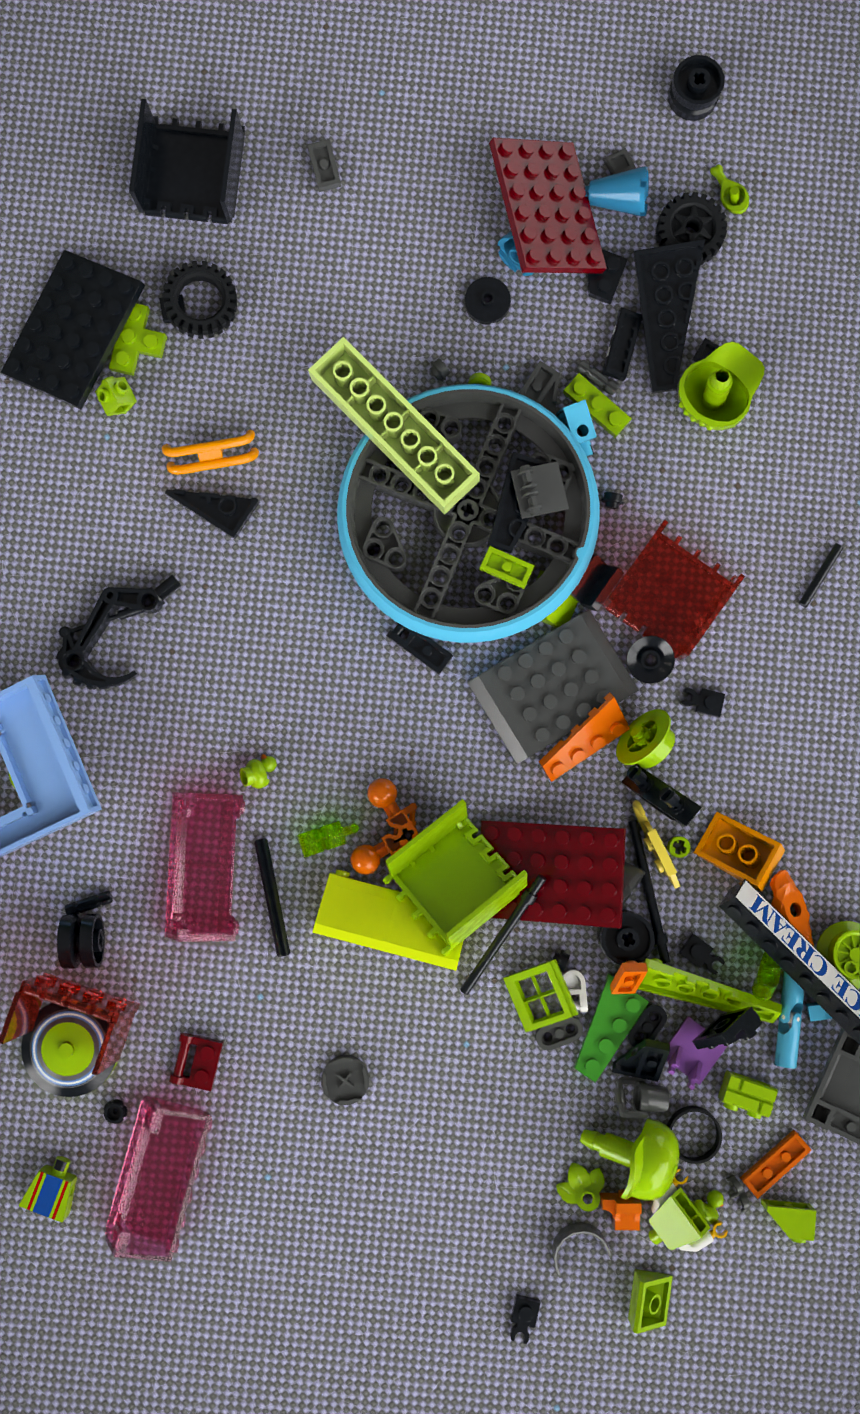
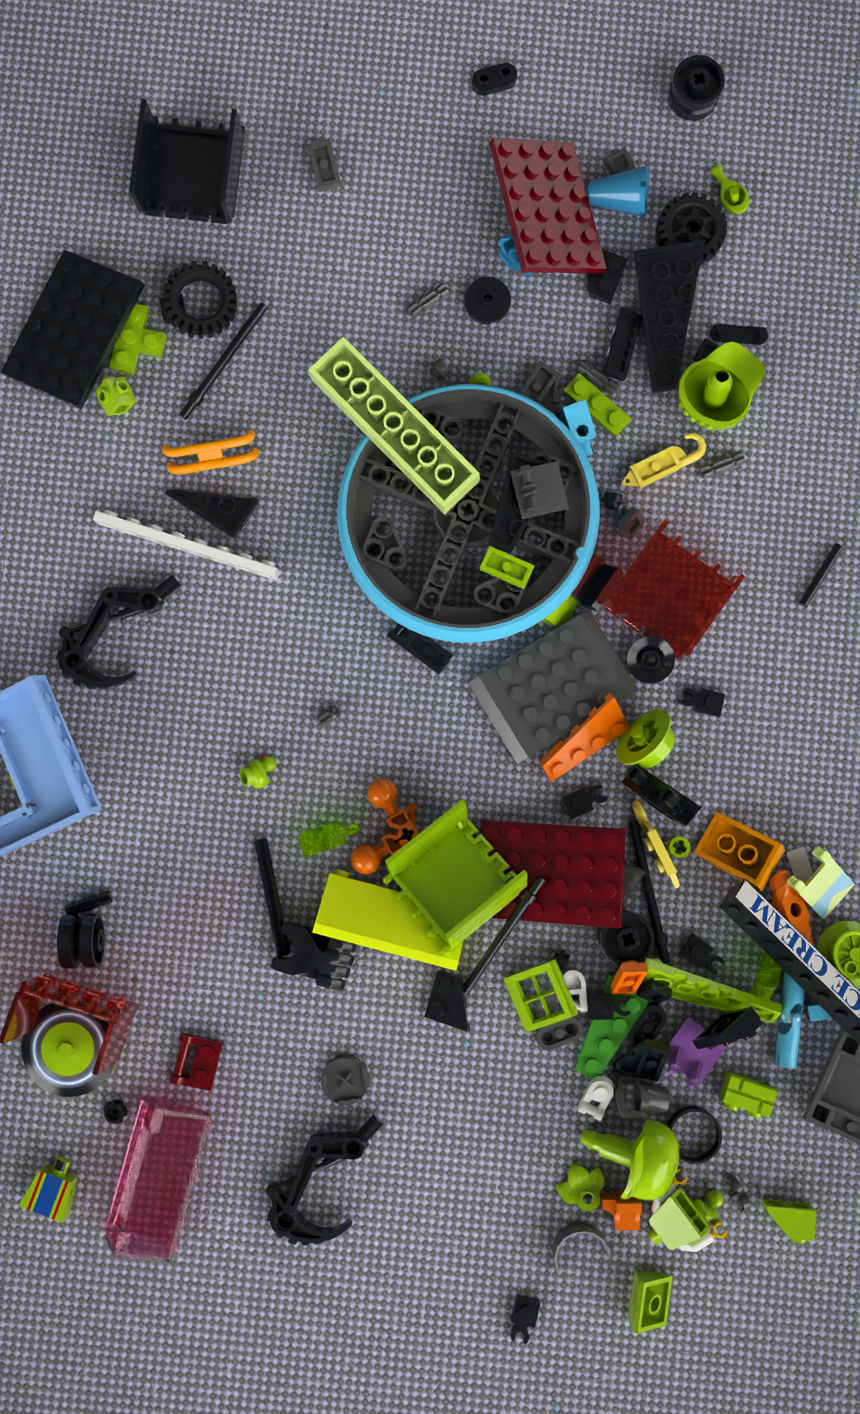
(178, 541): none -> white plate
(196, 397): none -> black bar
(202, 867): clear pink windscreen -> none
(316, 957): none -> black piece
(327, 716): none -> dark grey piece
(334, 1150): none -> black piece
(428, 300): none -> dark grey axle
(448, 1001): none -> black wing
(496, 80): none -> black plate
(581, 802): none -> black plate
(599, 1090): none -> white plate
(602, 1006): none -> black plate
(629, 523): none -> dark grey tile
(654, 992): none -> black tile
(663, 464): none -> light yellow plate
(721, 465): none -> dark grey axle
(739, 334): none -> black piece
(775, 1164): orange tile -> none
(800, 864): none -> white sticker
(825, 886): none -> yellowish green flag

